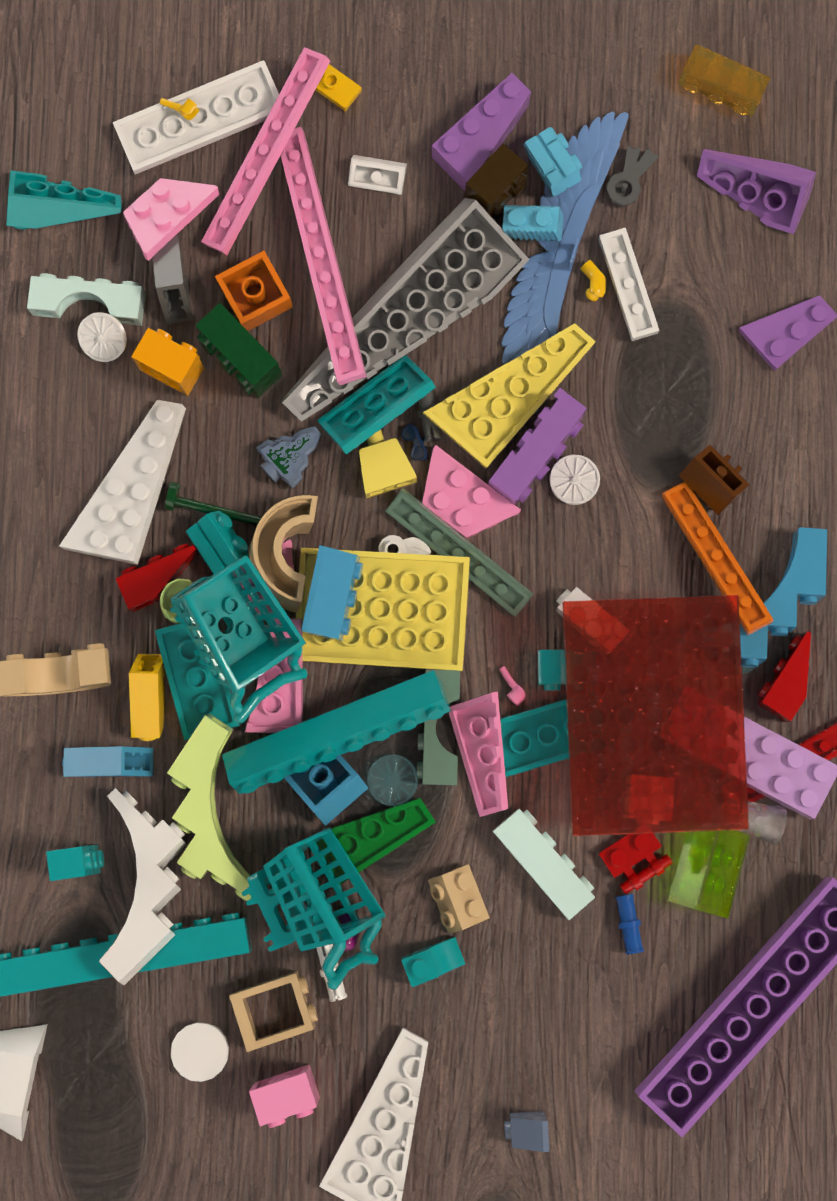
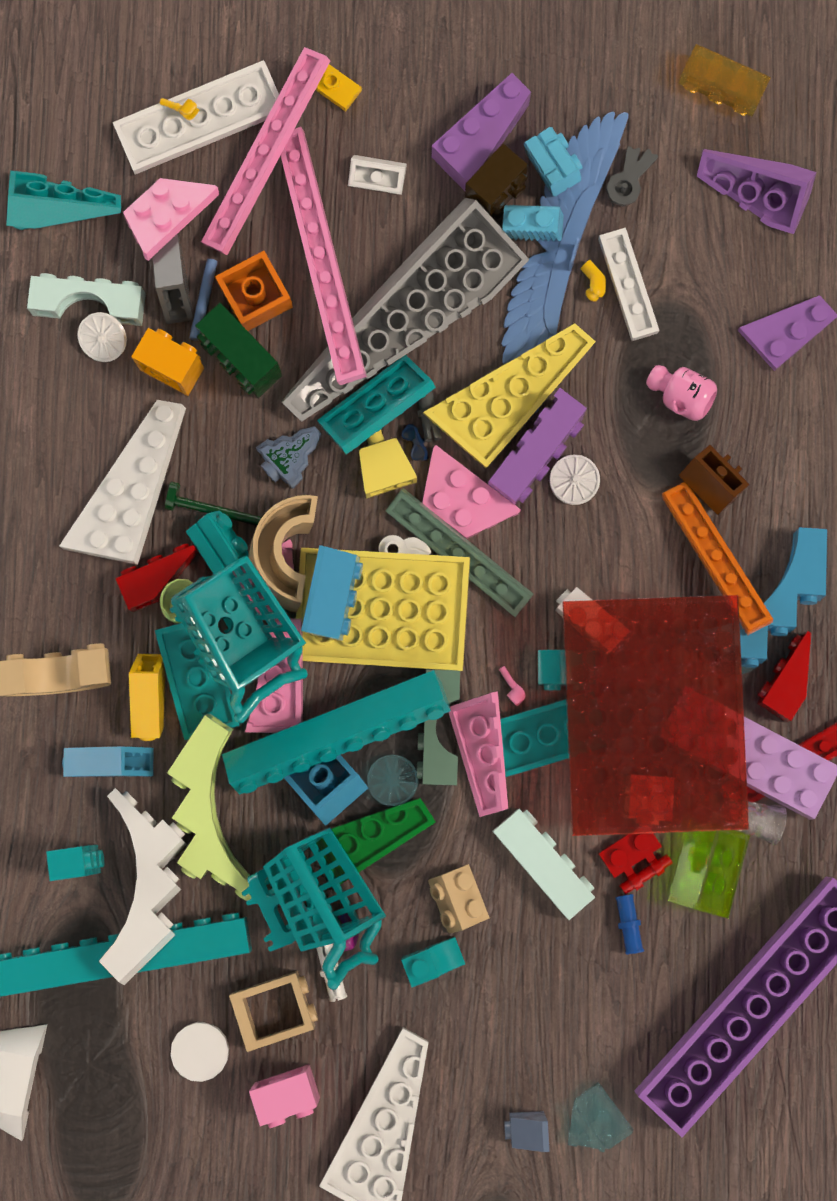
(204, 296): none -> medium blue bar
(597, 1121): none -> clear light blue slope
(684, 391): none -> bright pink piece

